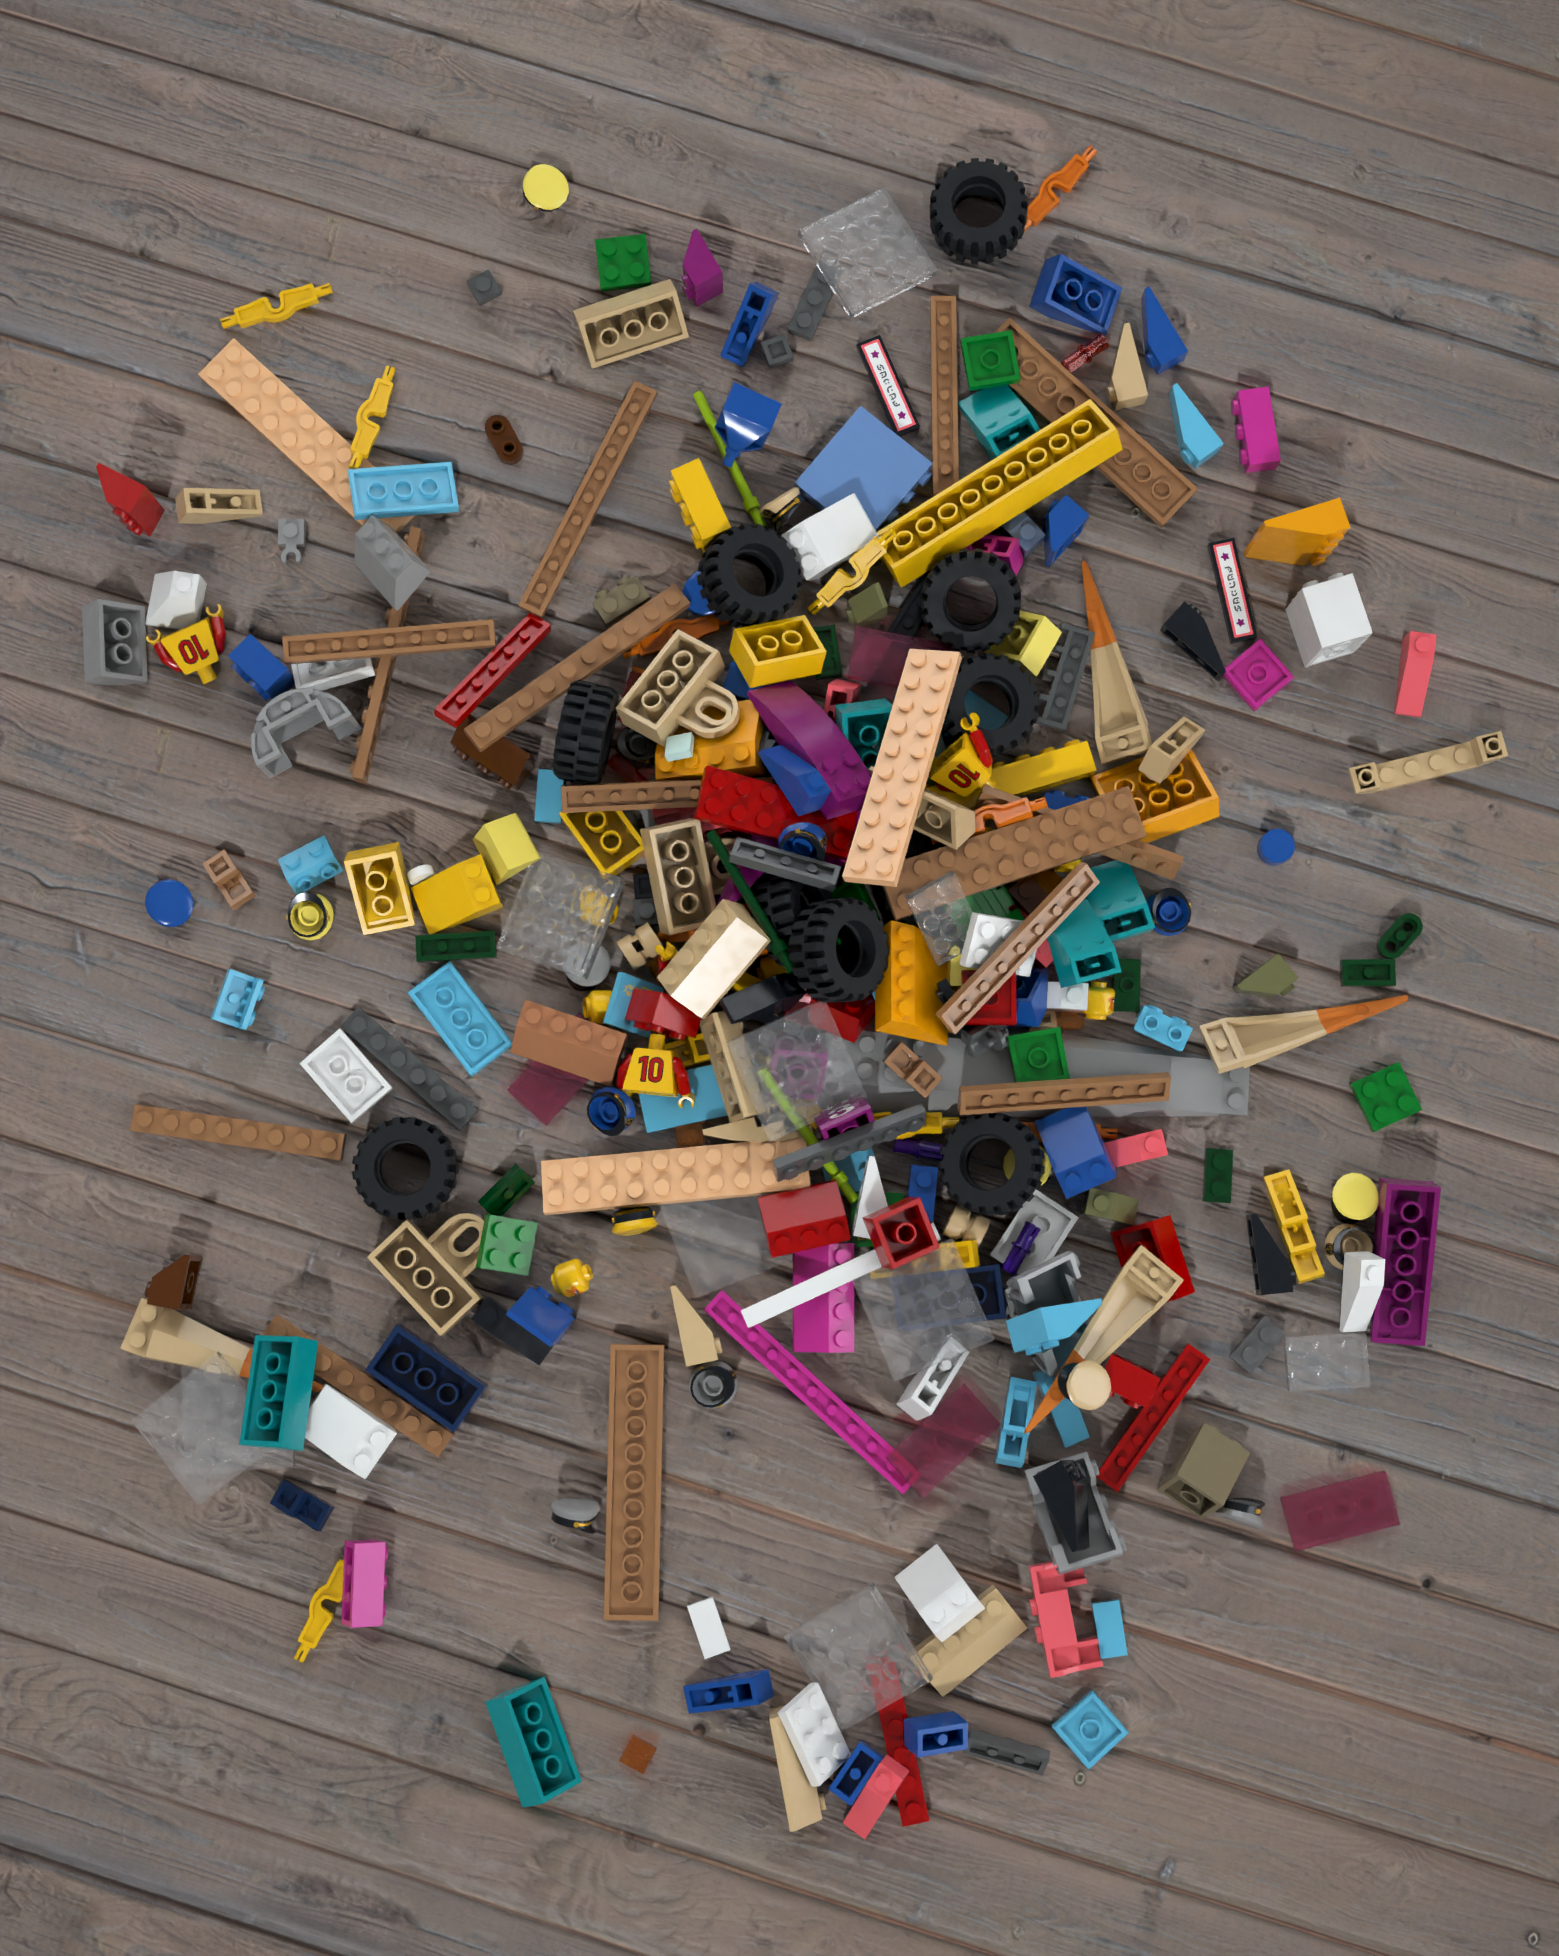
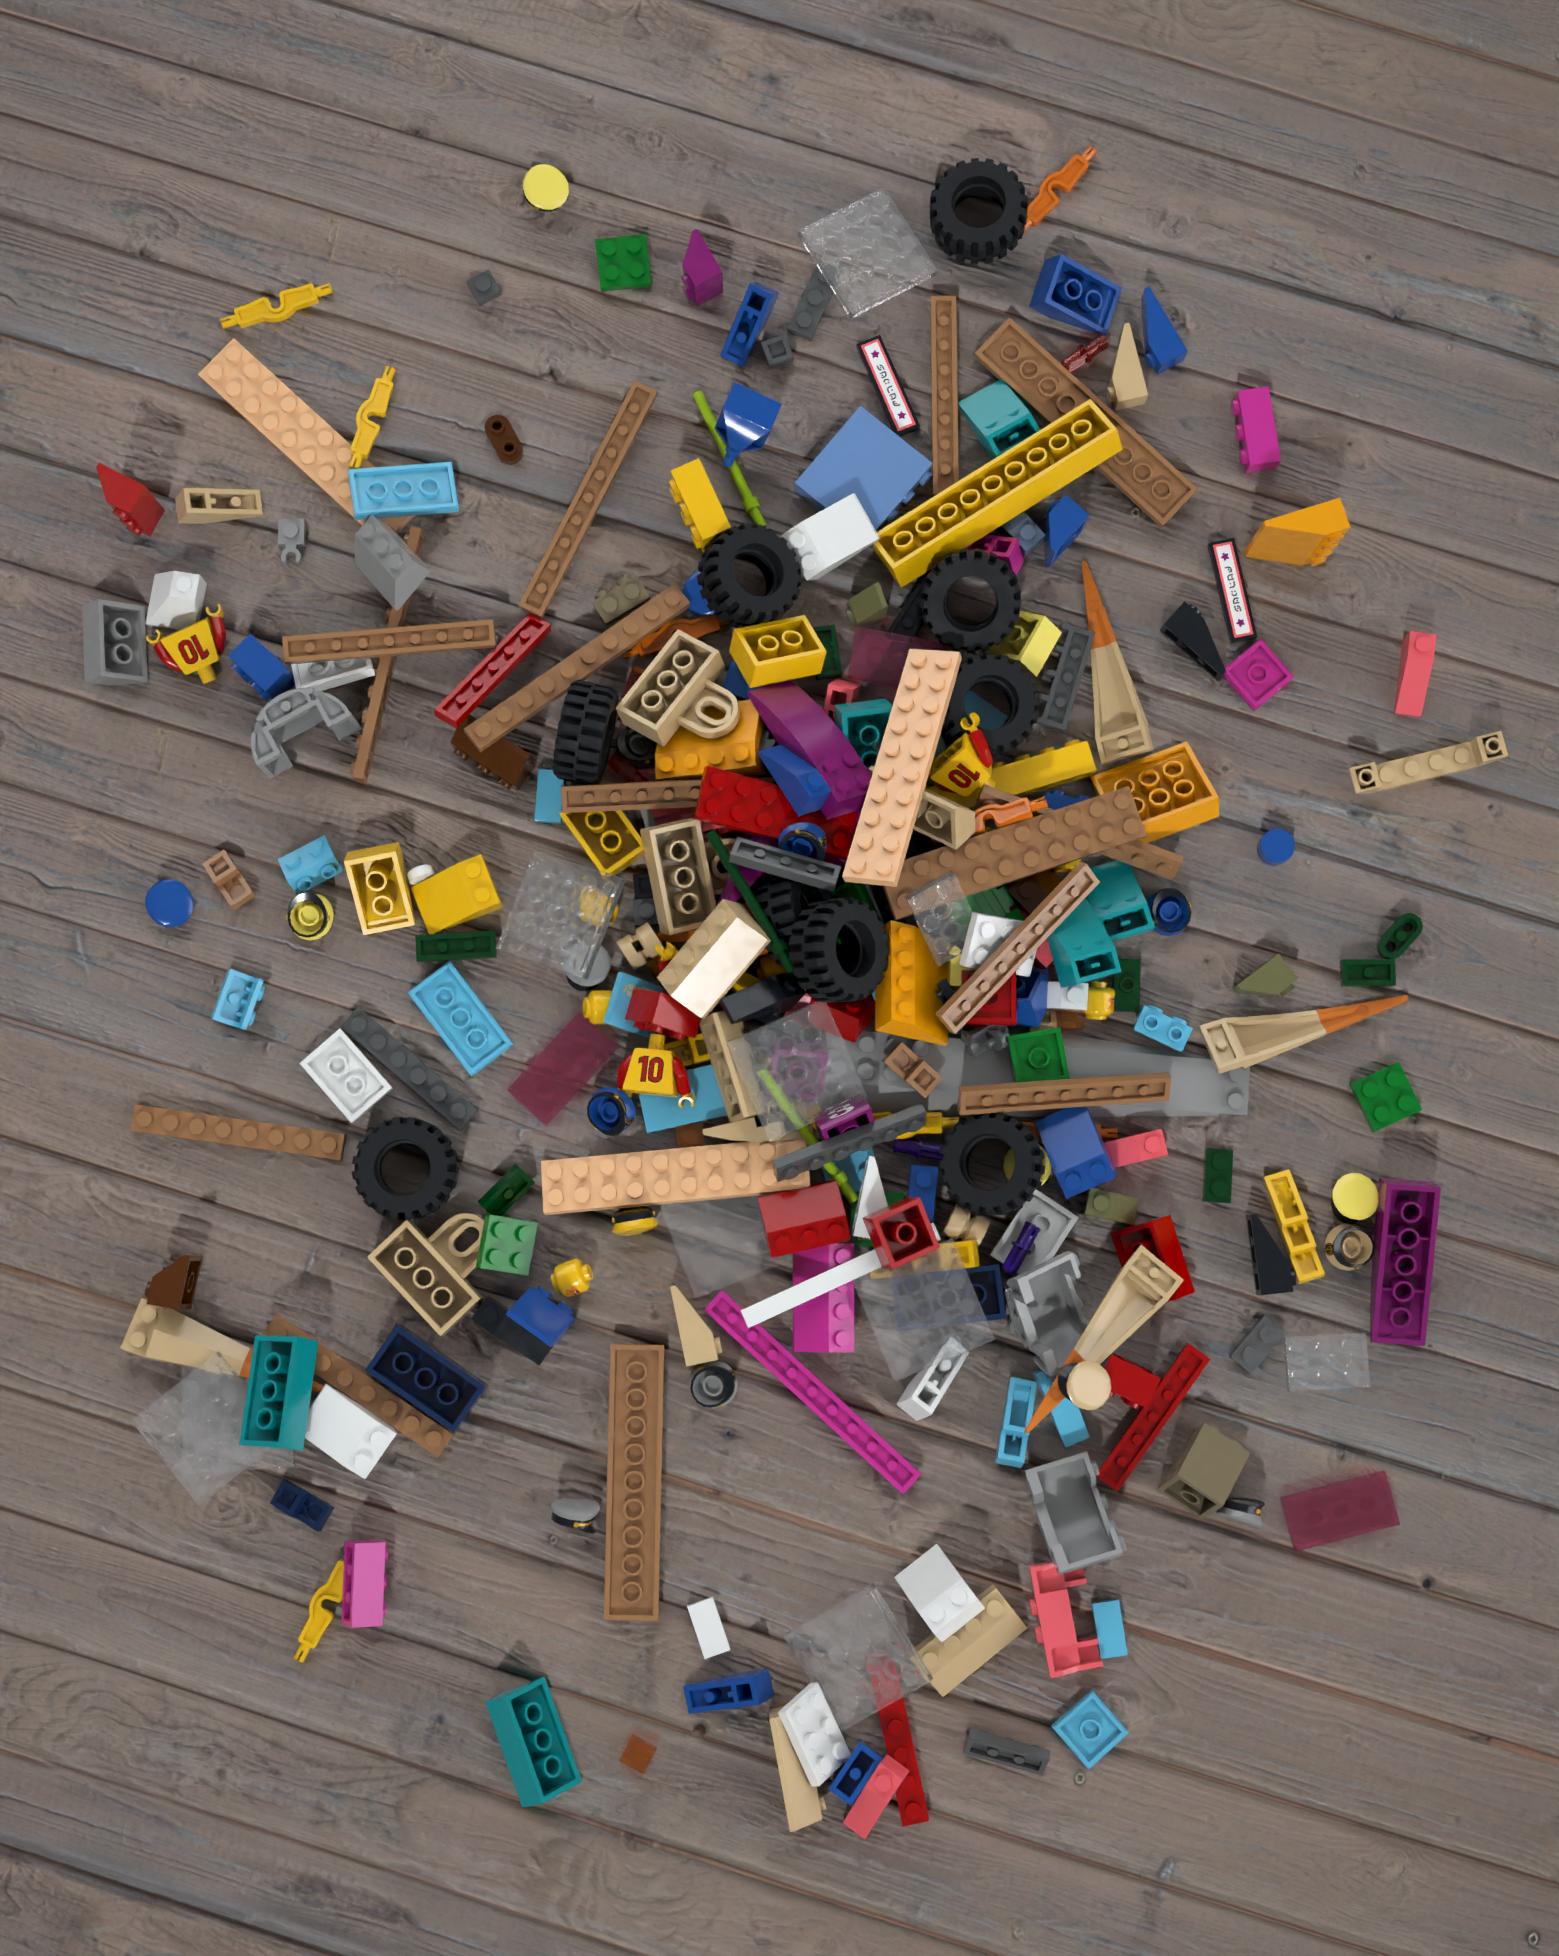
(505, 847): light yellow slope -> none
(568, 1043): nougat slope -> none
(631, 323): tan slope -> none
(679, 746): light aqua tile -> none
(782, 507): piece -> none
(861, 562): yellow piece -> none
(935, 1734): blue brick -> none
(942, 1441): clear pink tile -> none
(990, 360): green plate -> none
(1048, 1325): medium azure slope -> none
(1067, 1499): black slope -> none
(1170, 749): tan slope -> none
(1194, 434): medium azure slope -> none
(1328, 619): white container -> none
(1360, 1289): white slope -> none

